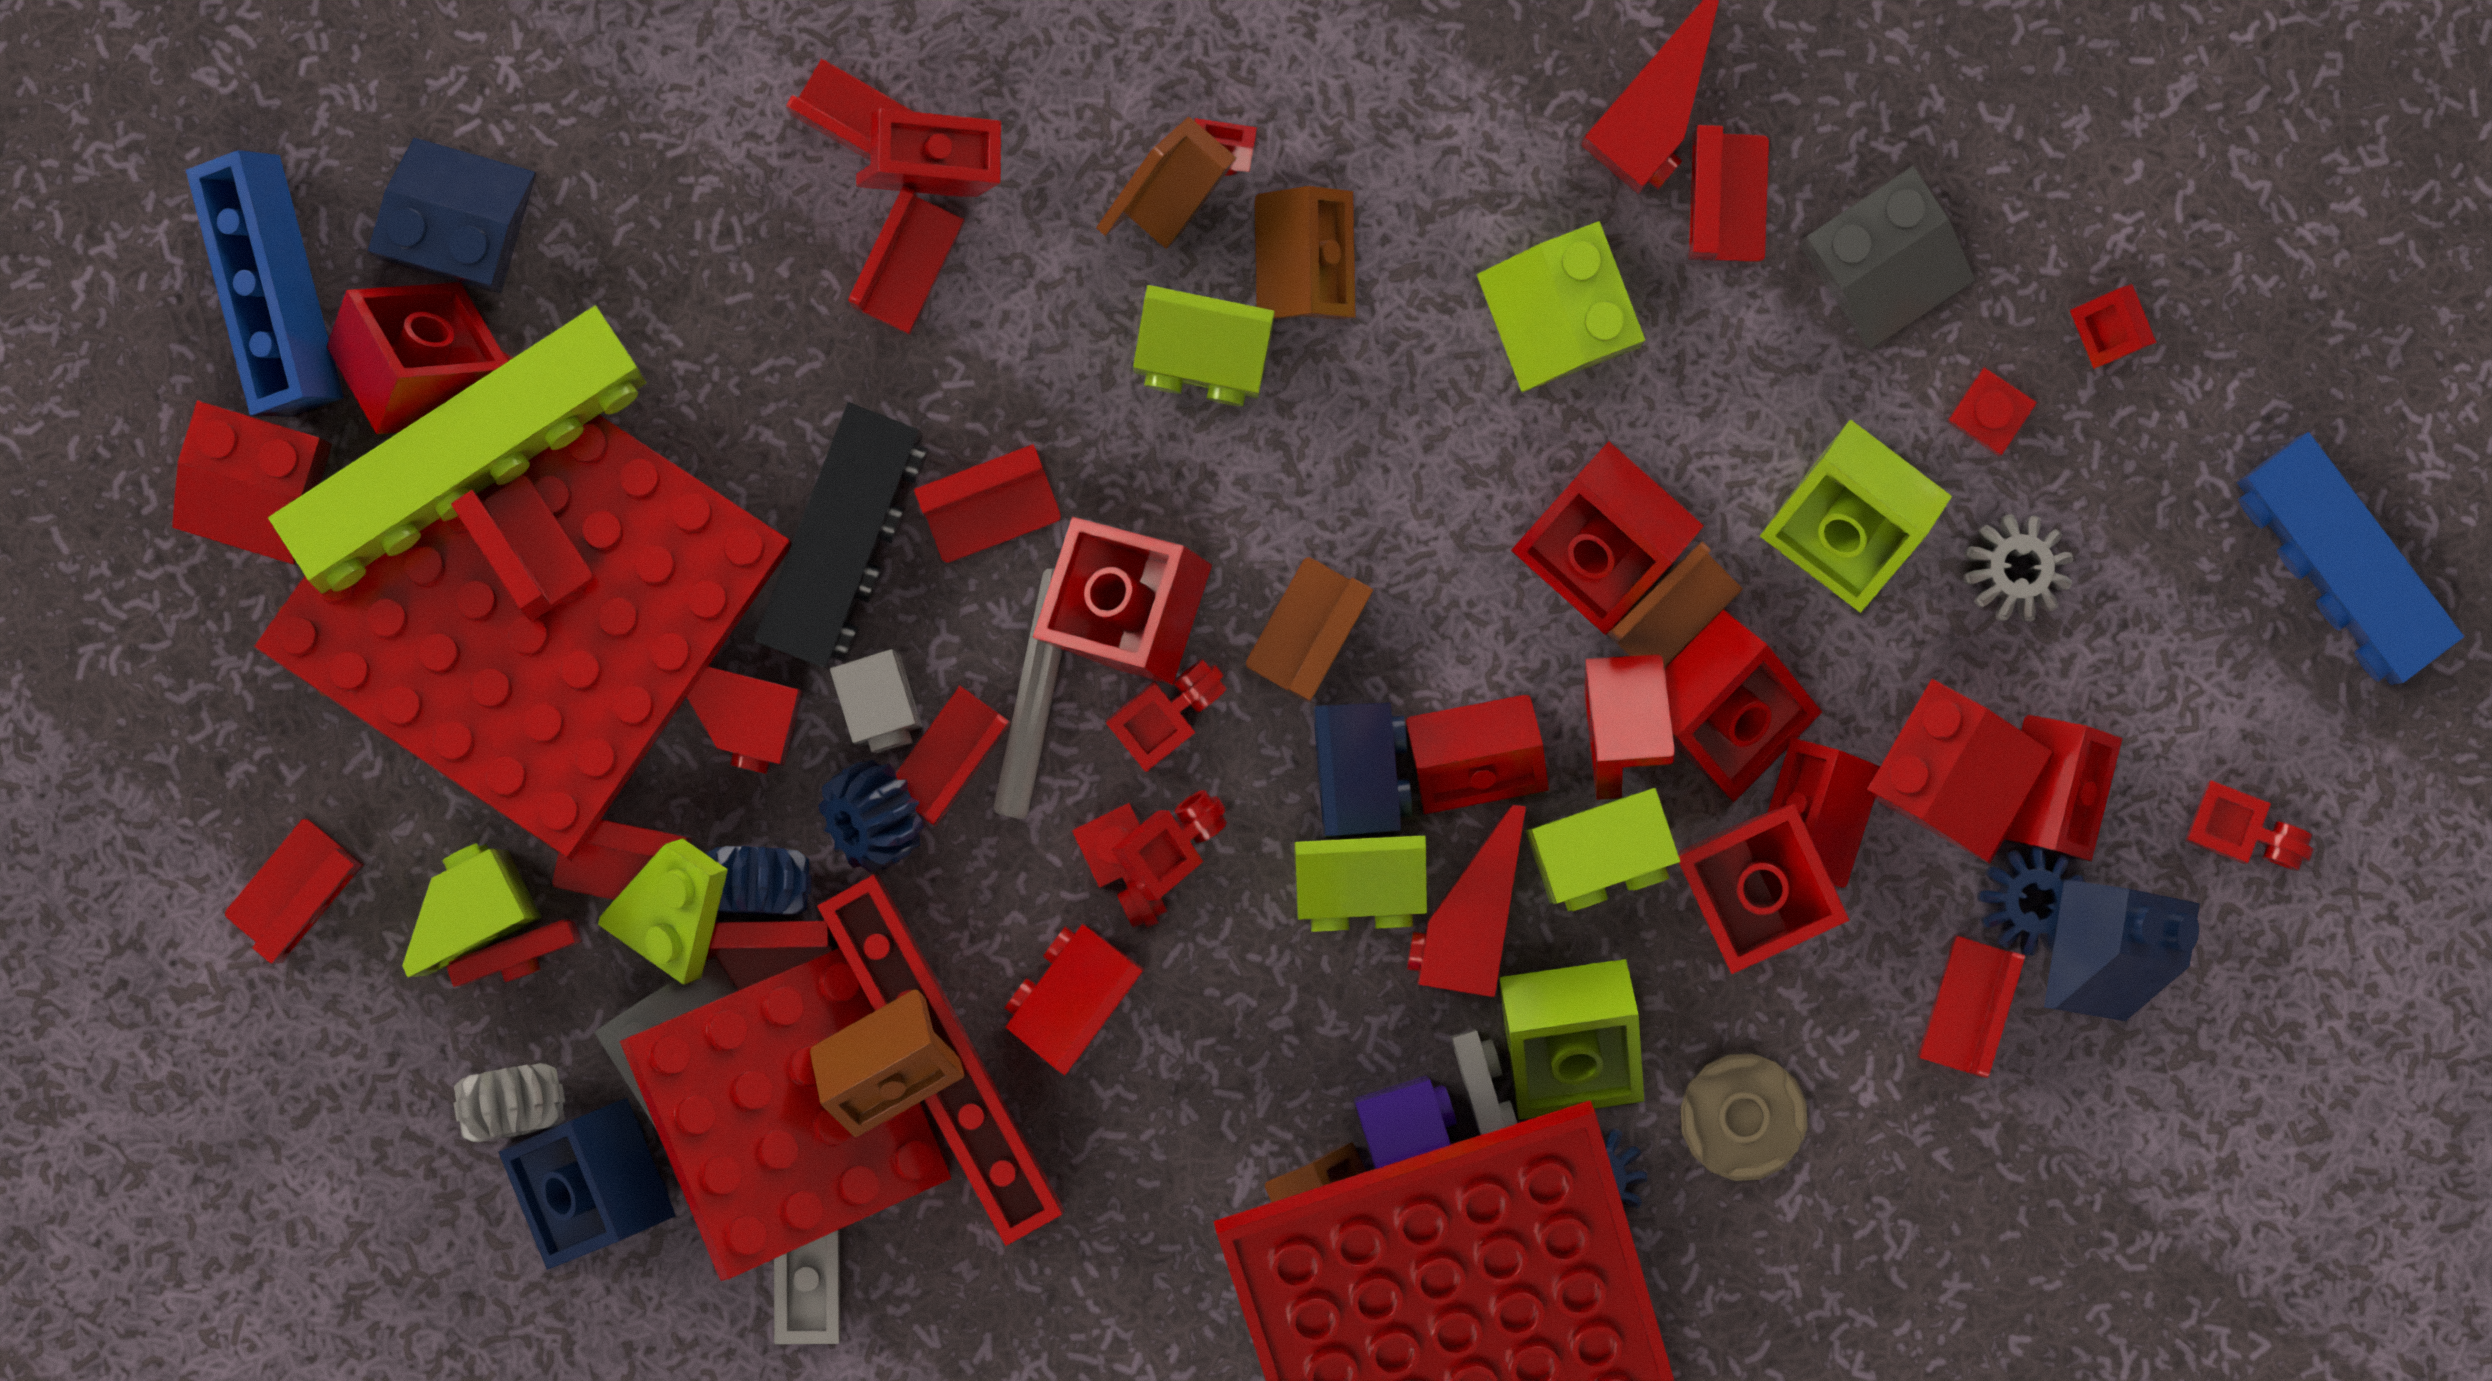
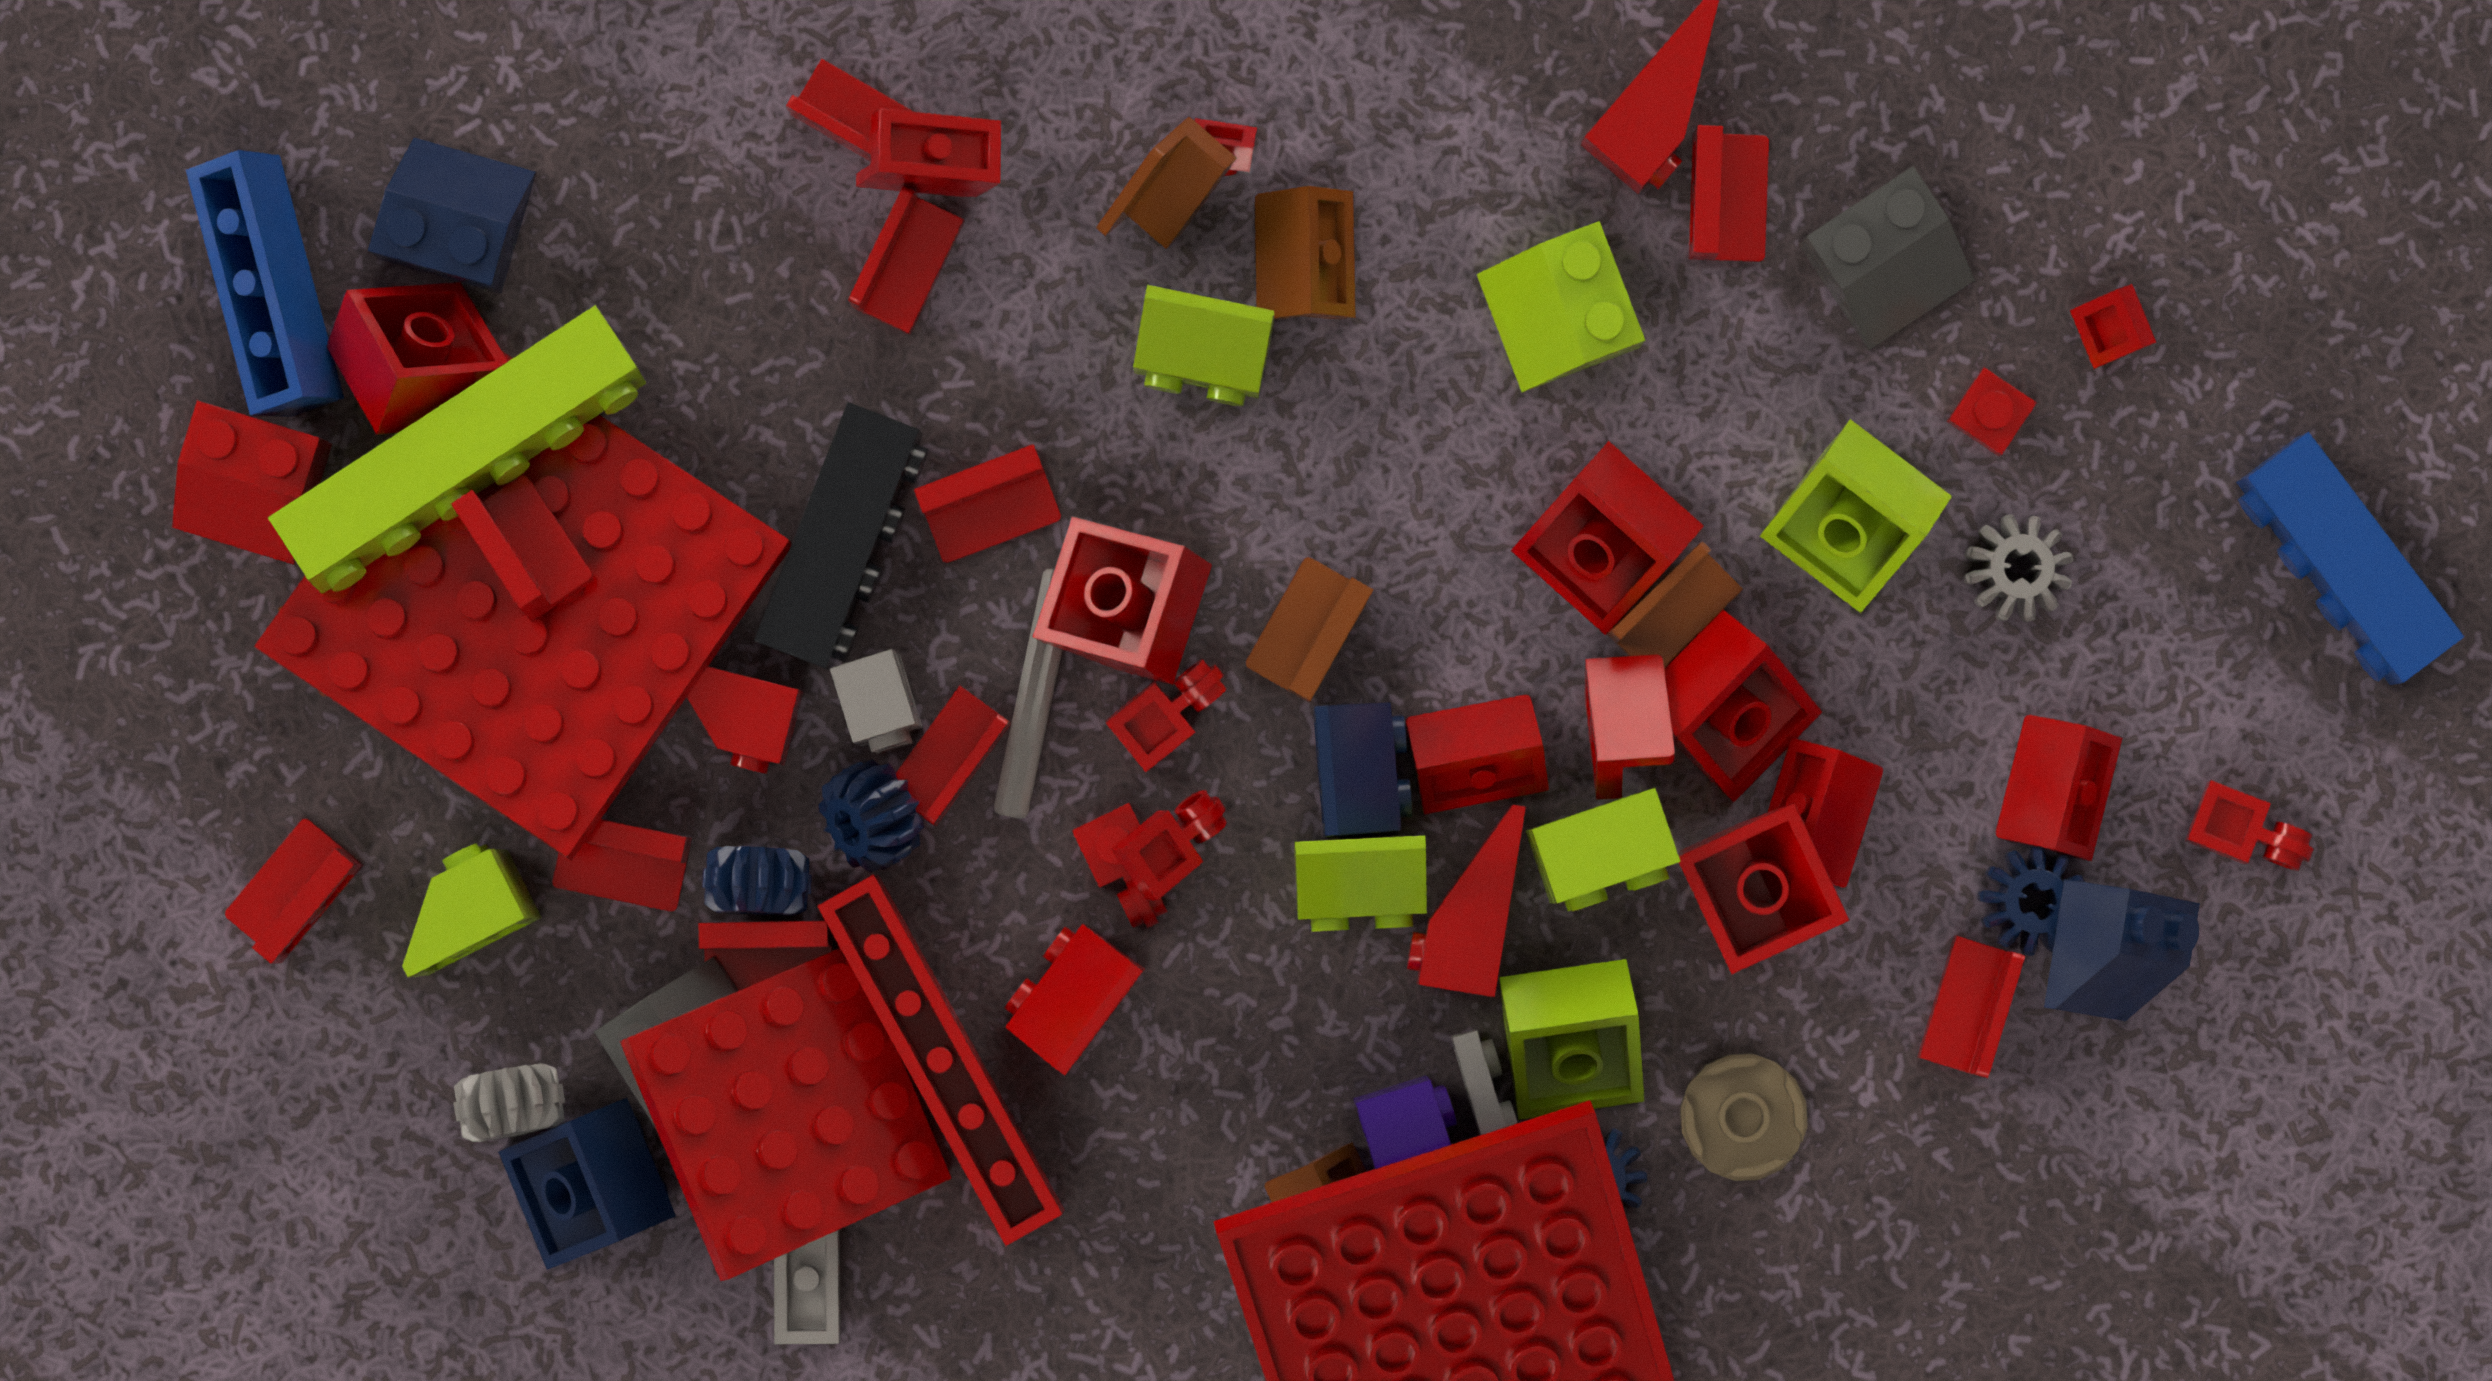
(514, 956): red plate -> none
(670, 910): lime wing -> none
(883, 1065): dark orange panel -> none
(1960, 771): red slope -> none

